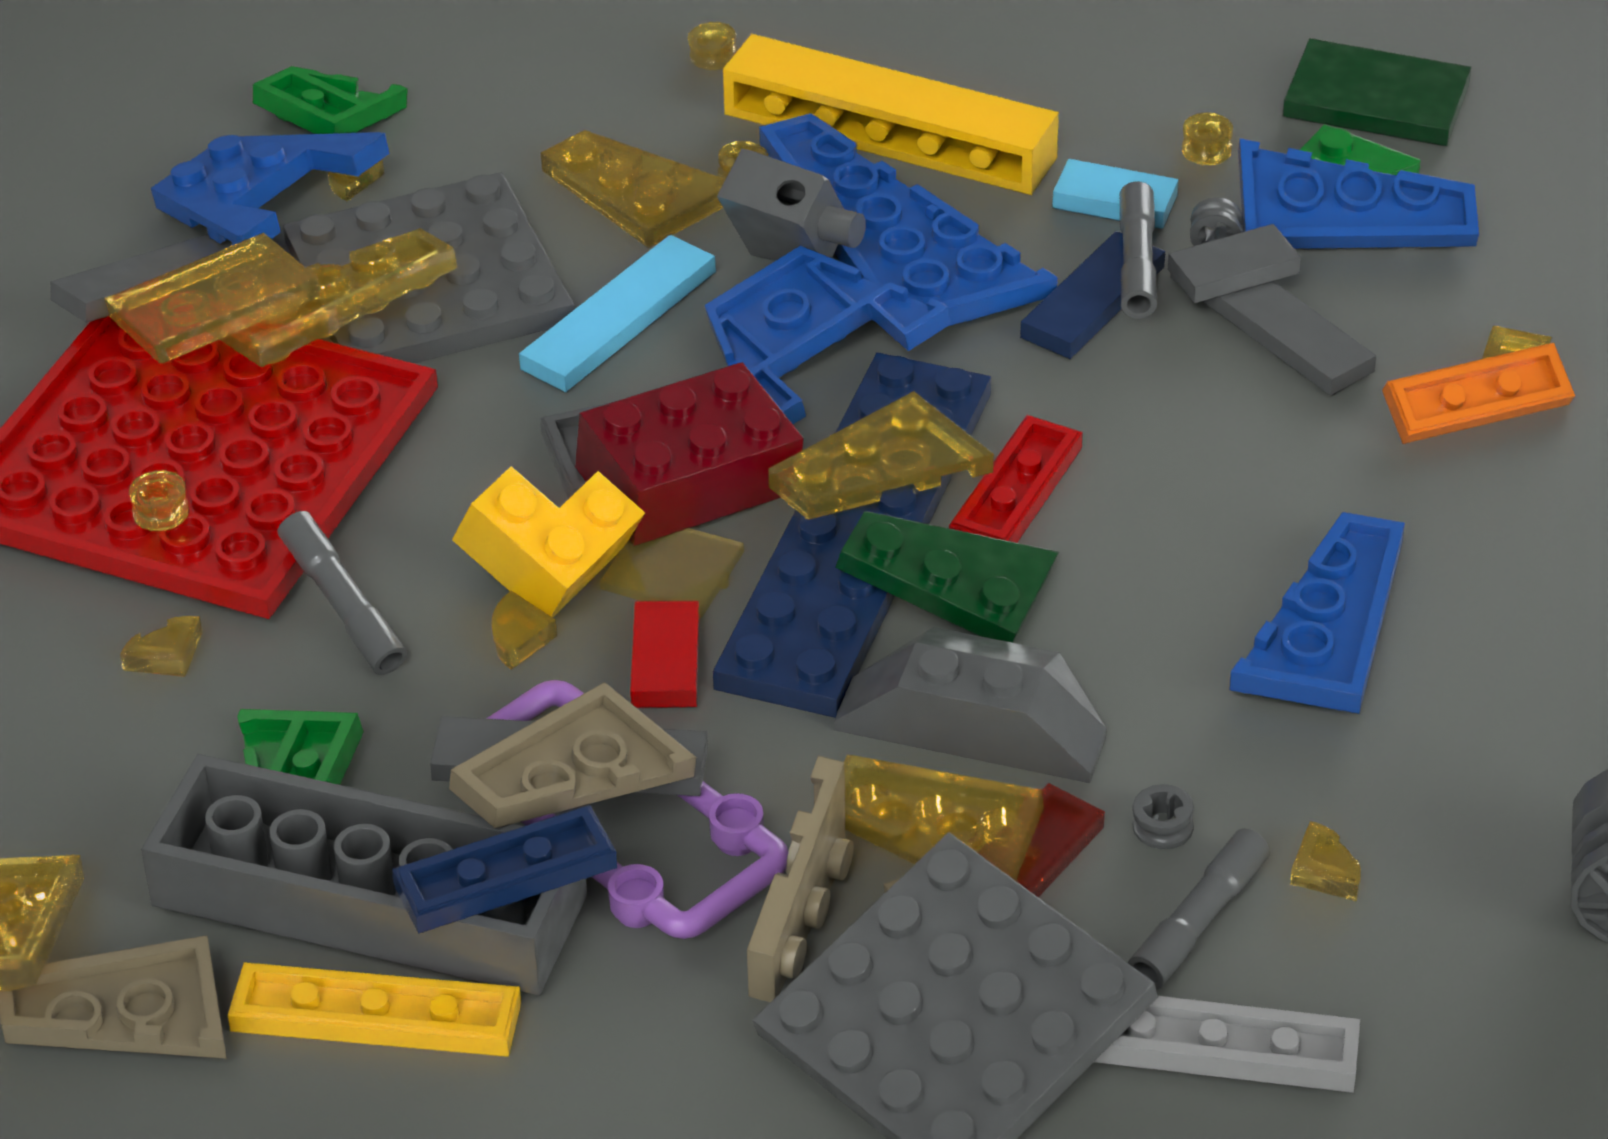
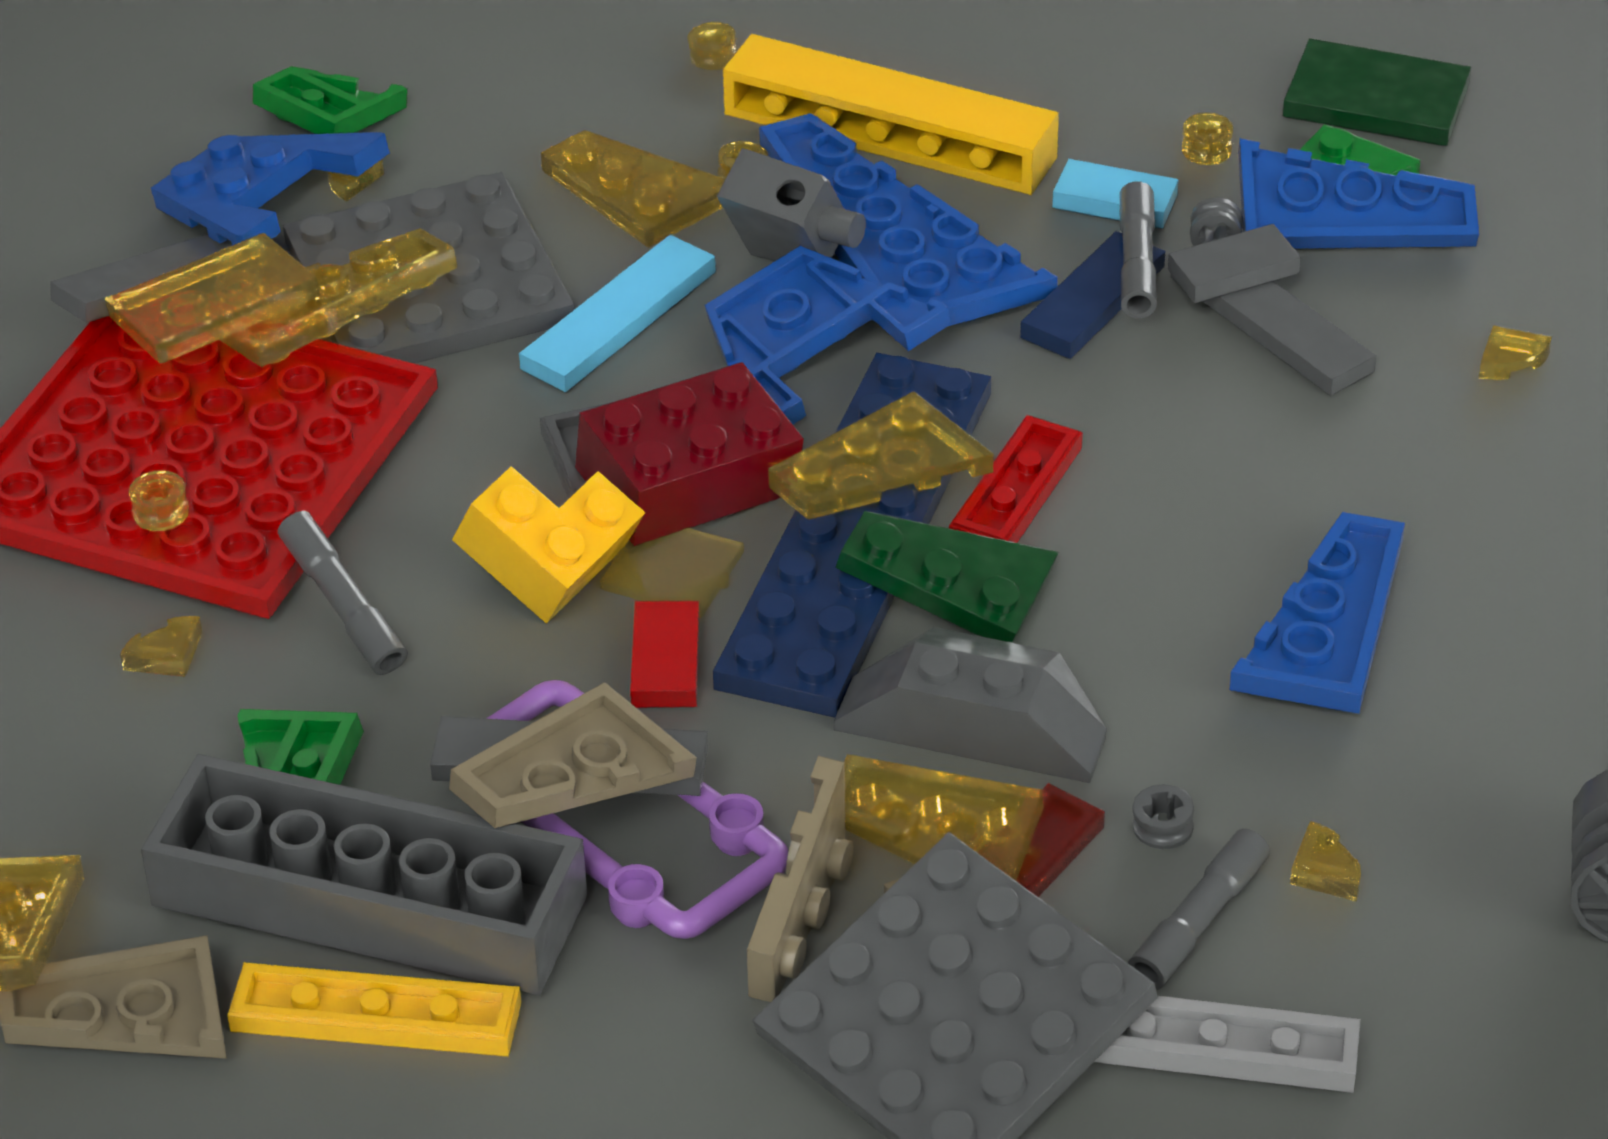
(504, 868): dark blue tile -> none
(520, 629): clear yellow tile -> none
(1478, 393): orange tile -> none

